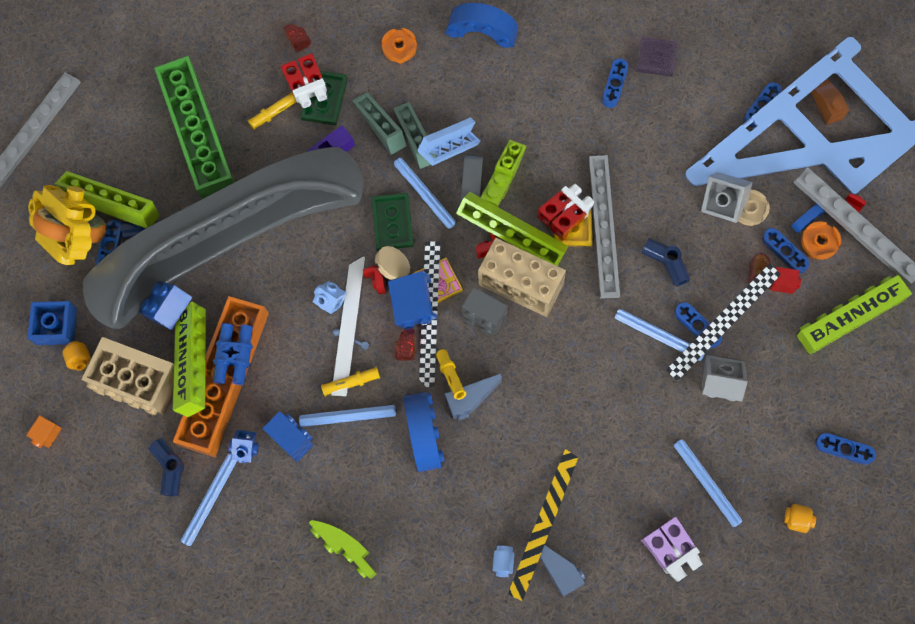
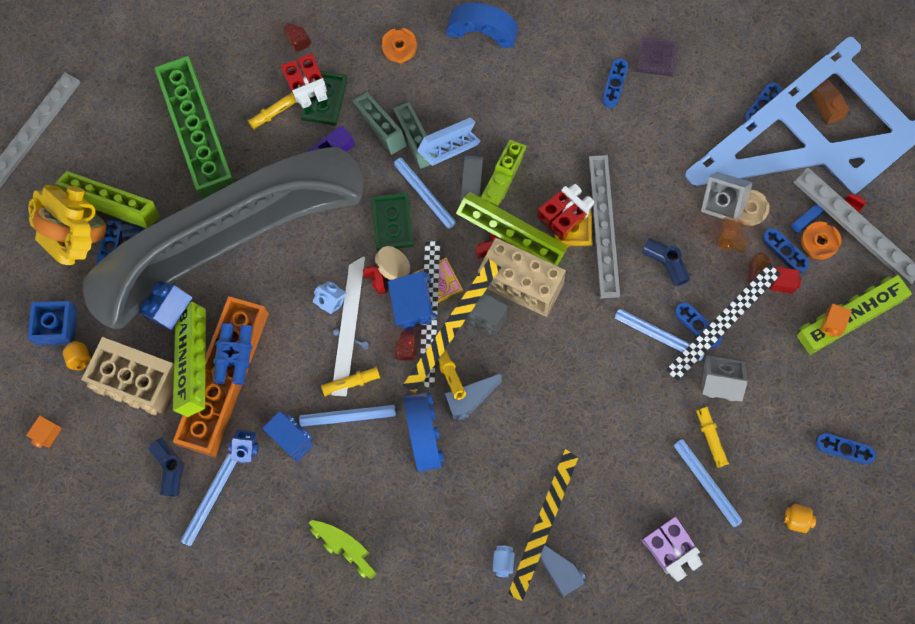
(452, 326): none -> sticker
(712, 437): none -> yellow pin
(730, 236): none -> clear orange brick
(835, 320): none -> orange brick

